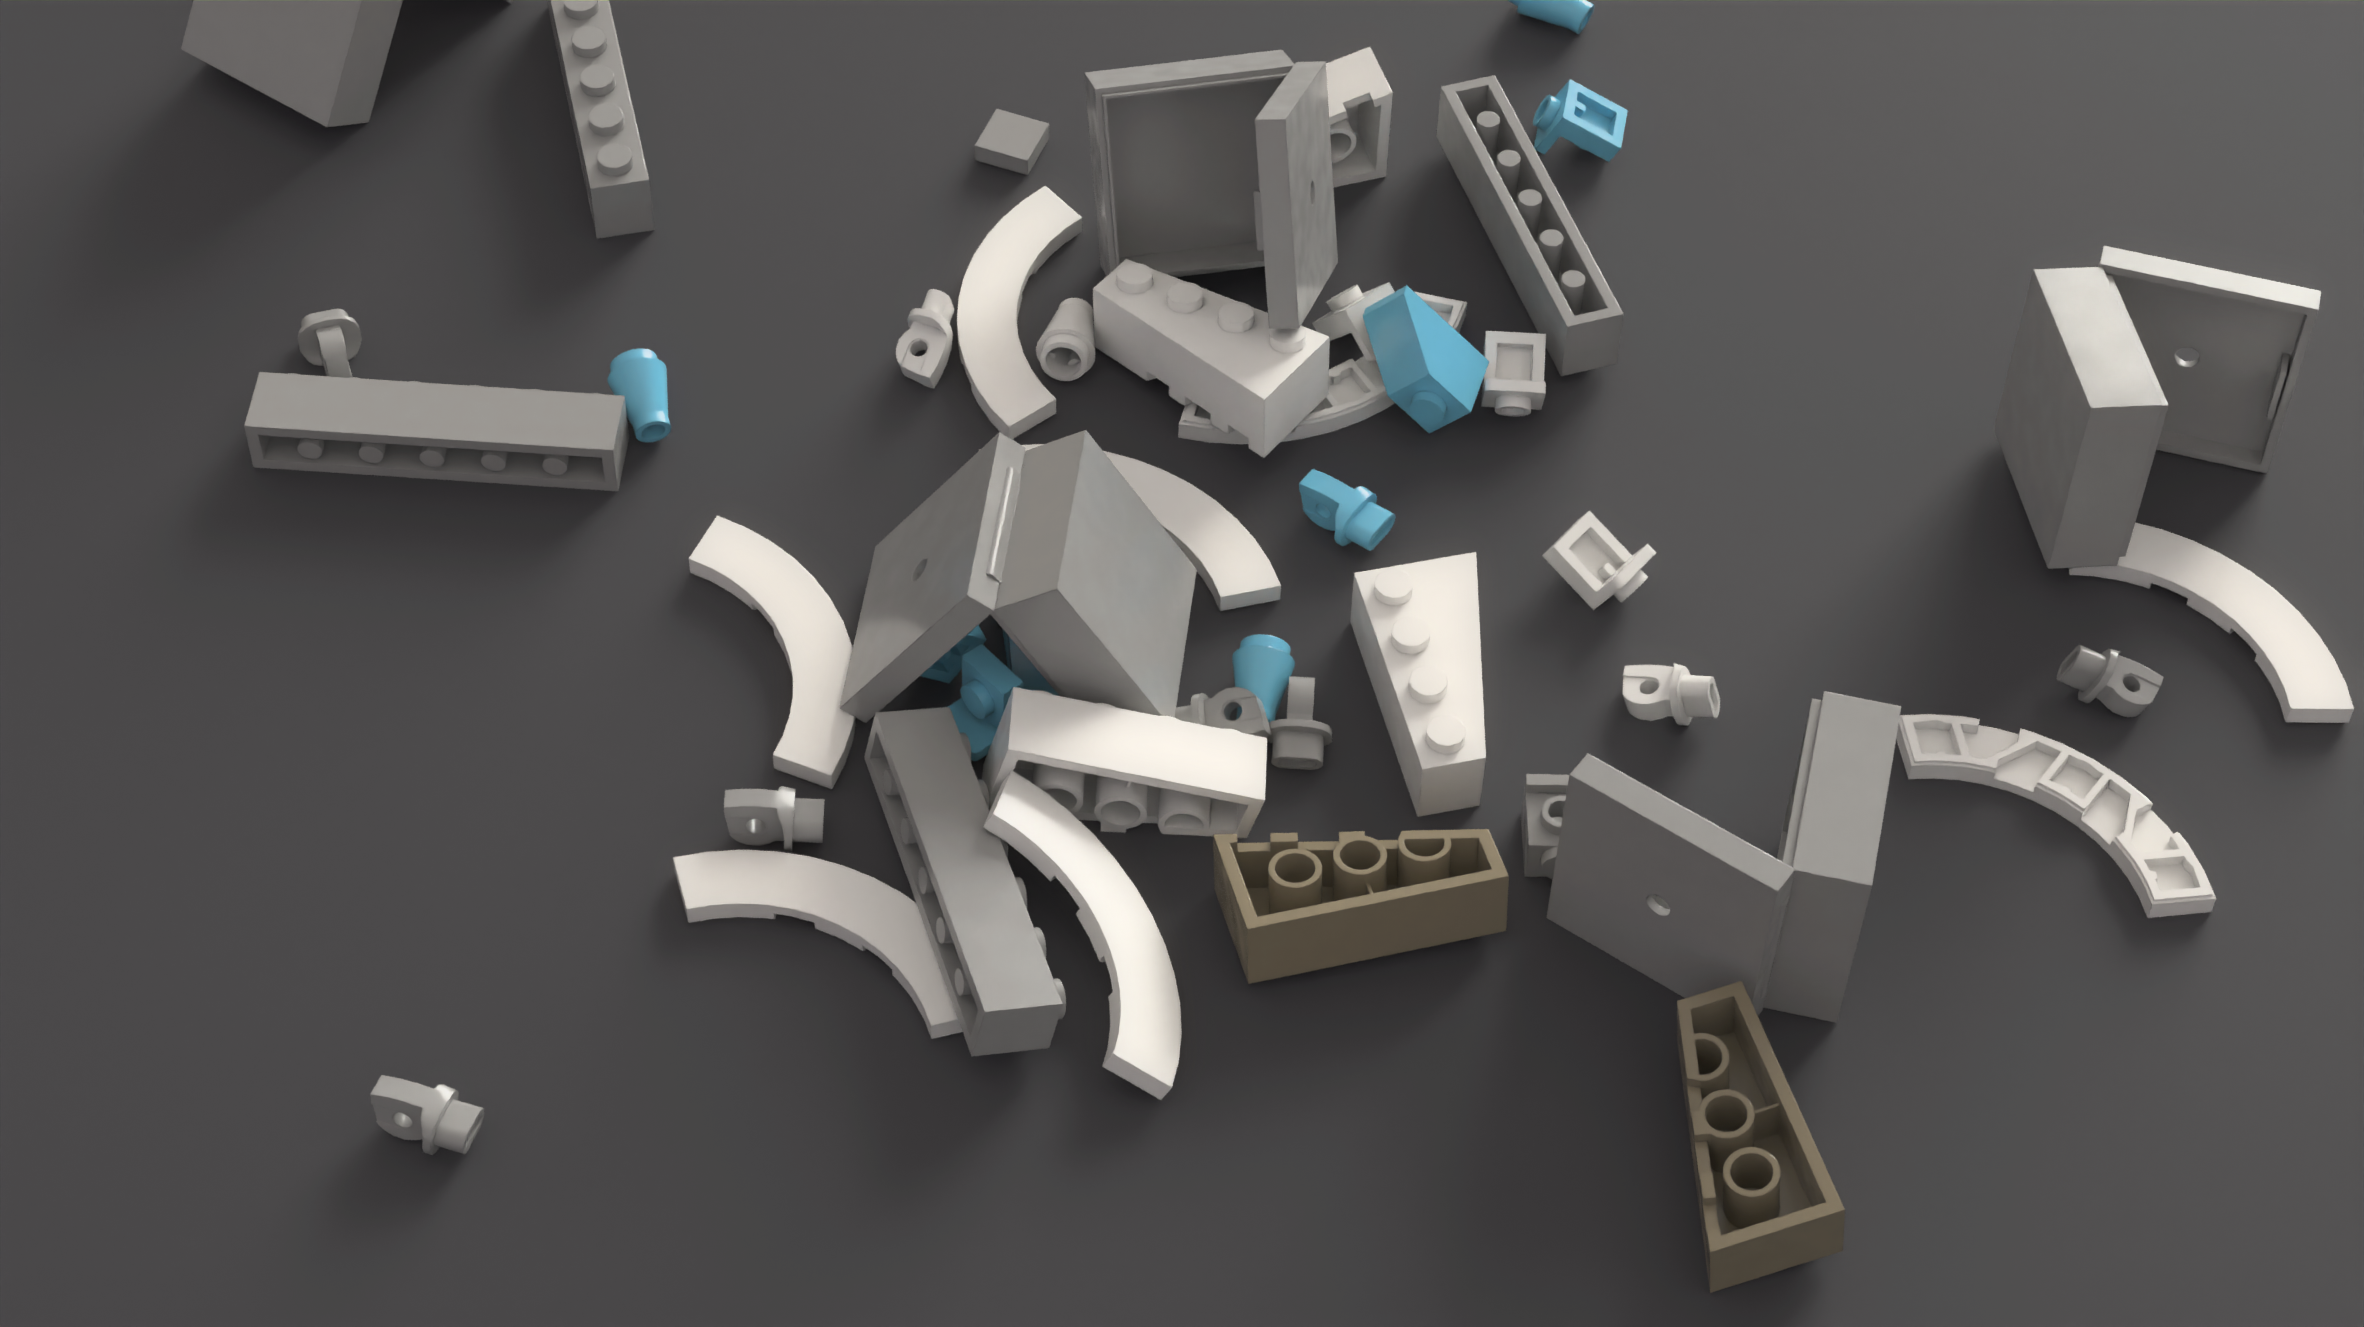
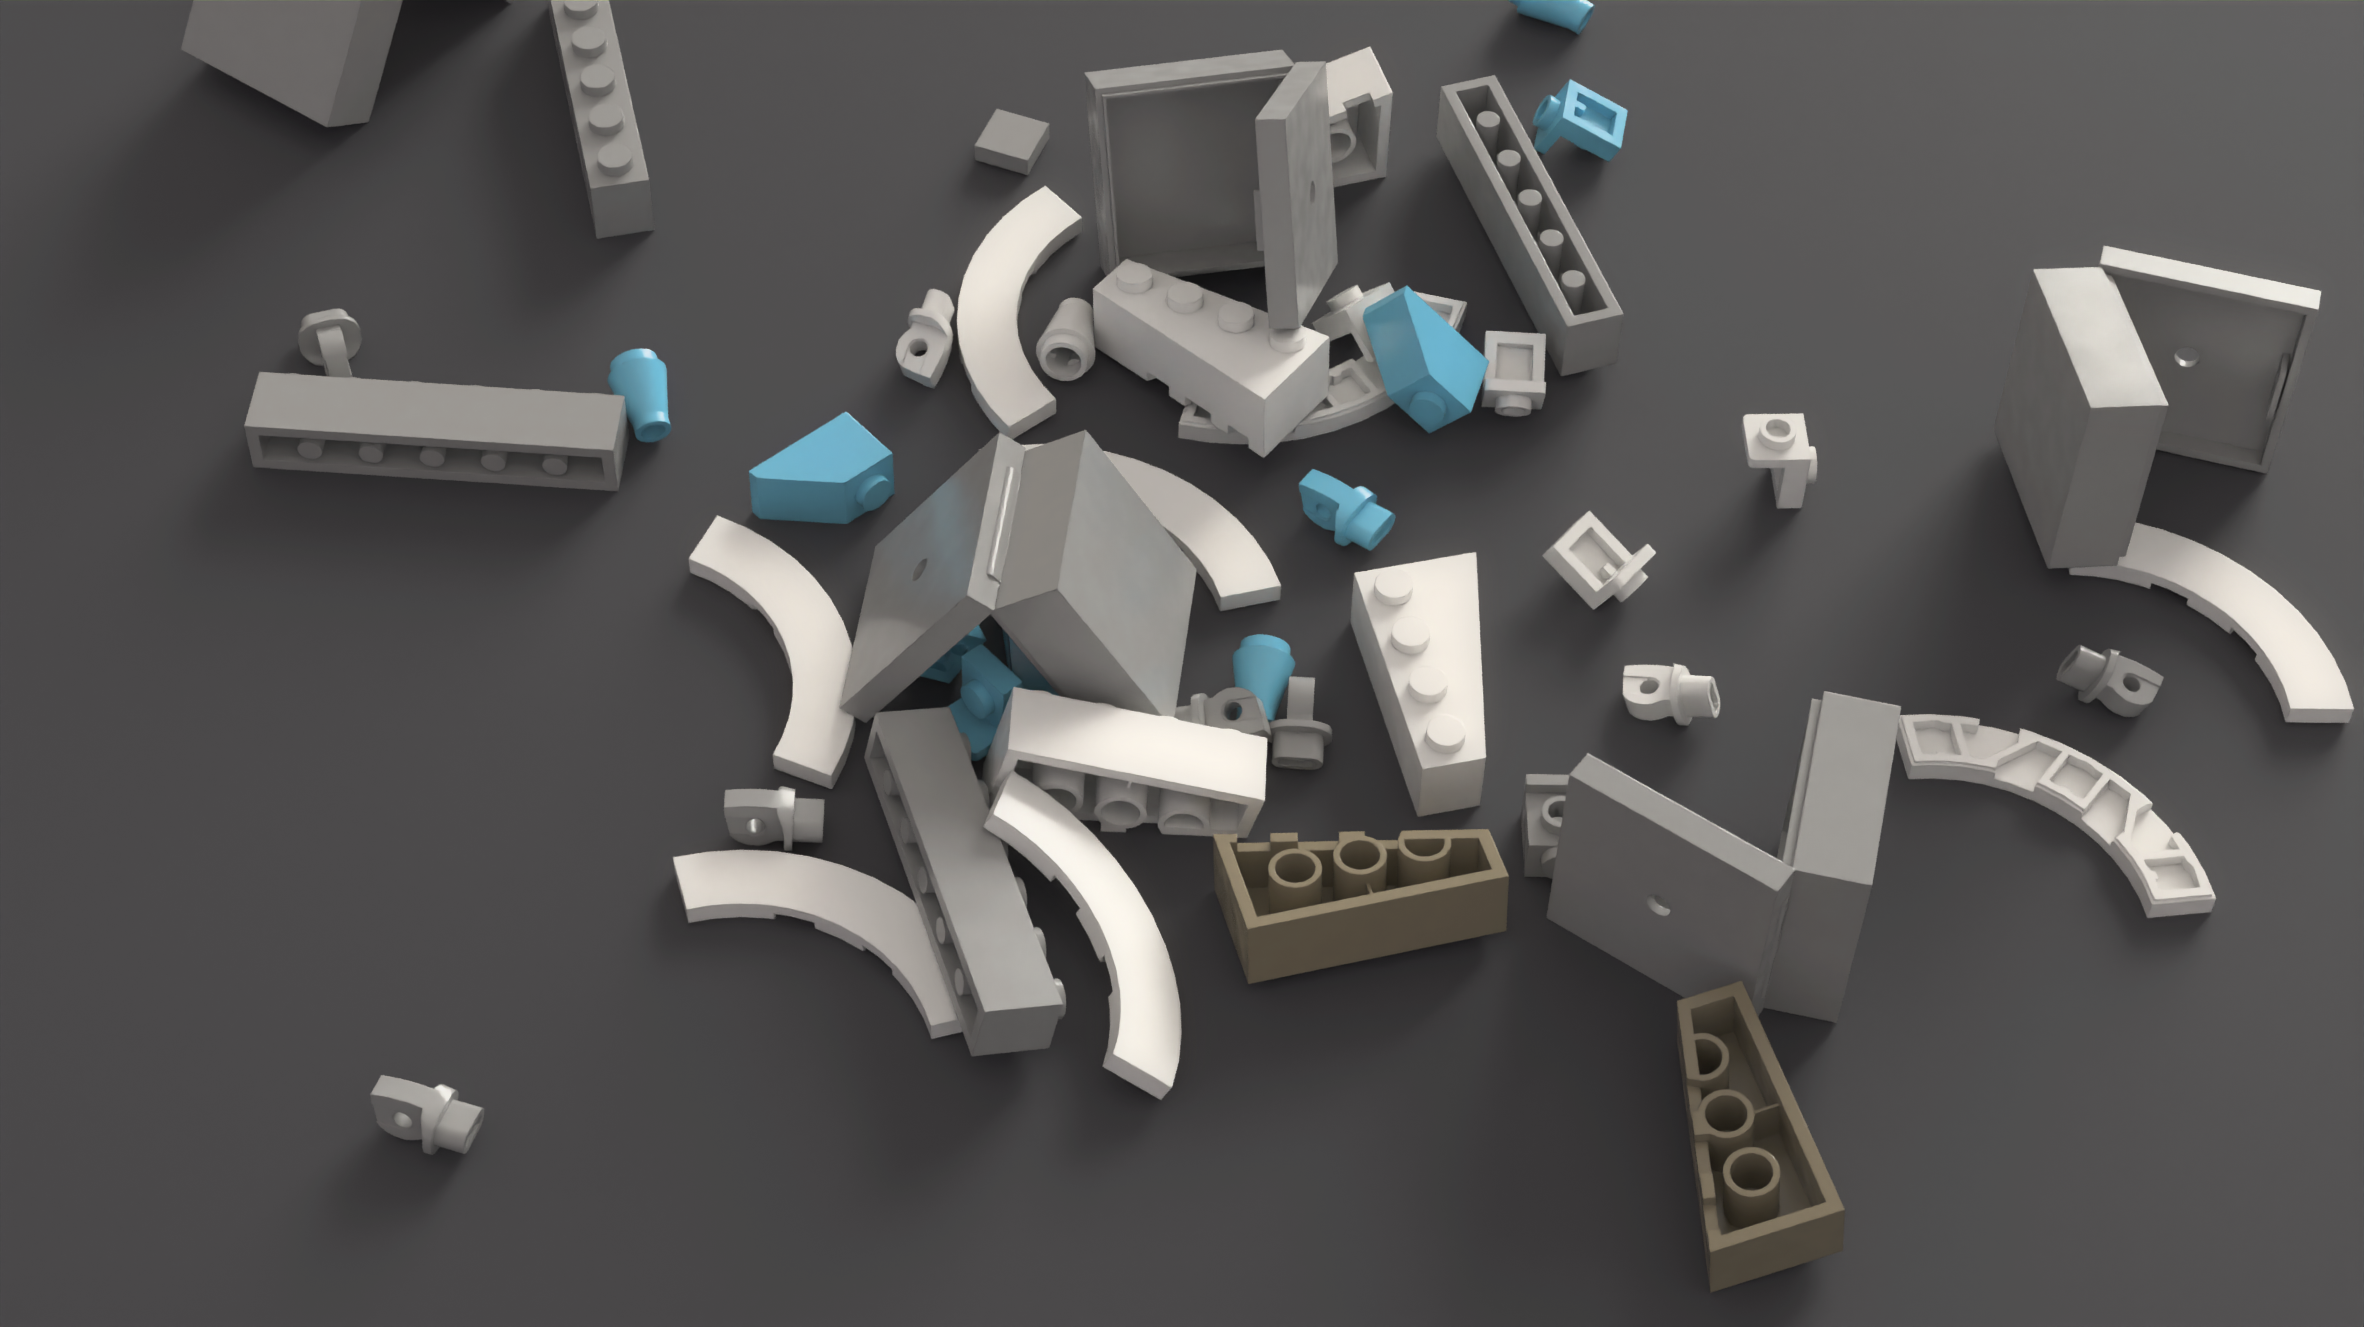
(824, 476): none -> medium azure slope
(1782, 446): none -> white bracket

